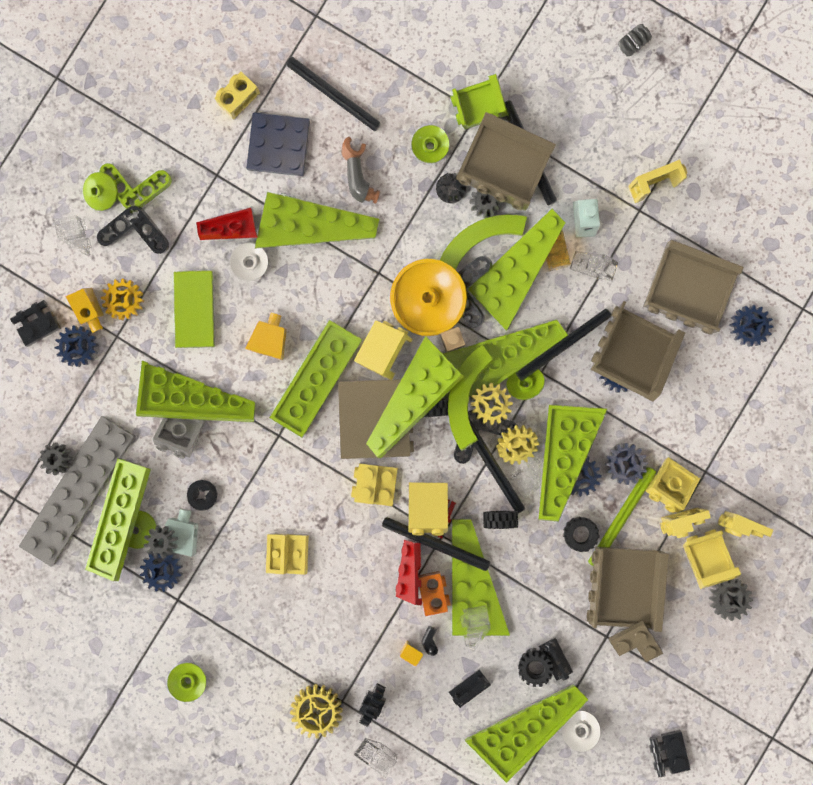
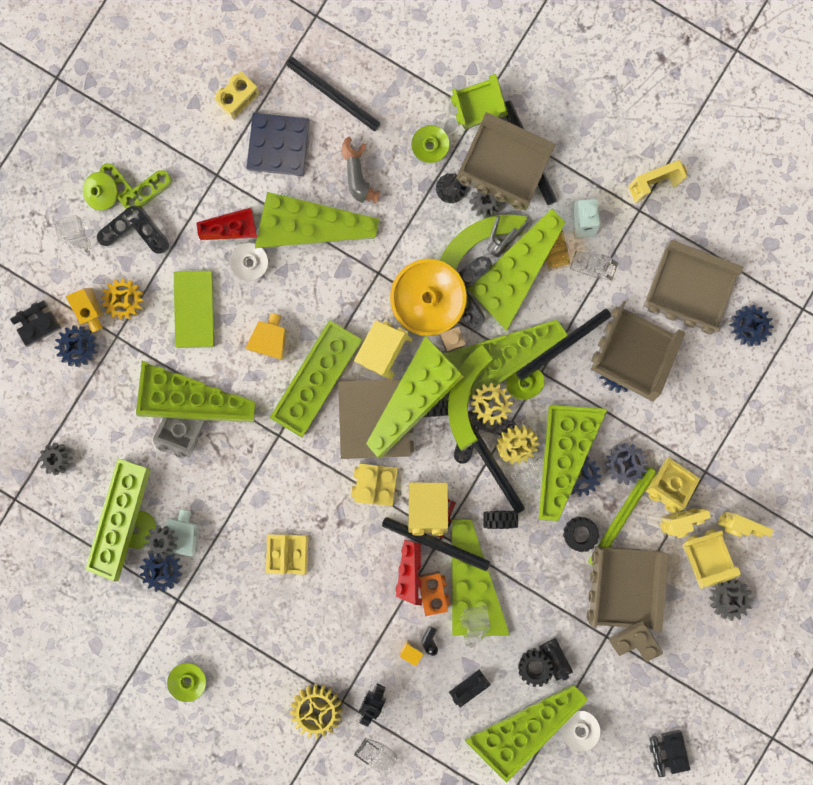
(76, 491): light grey plate -> none
(193, 493): black gear -> none
(498, 245): none -> dark grey plant
(634, 40): dark grey gear -> none

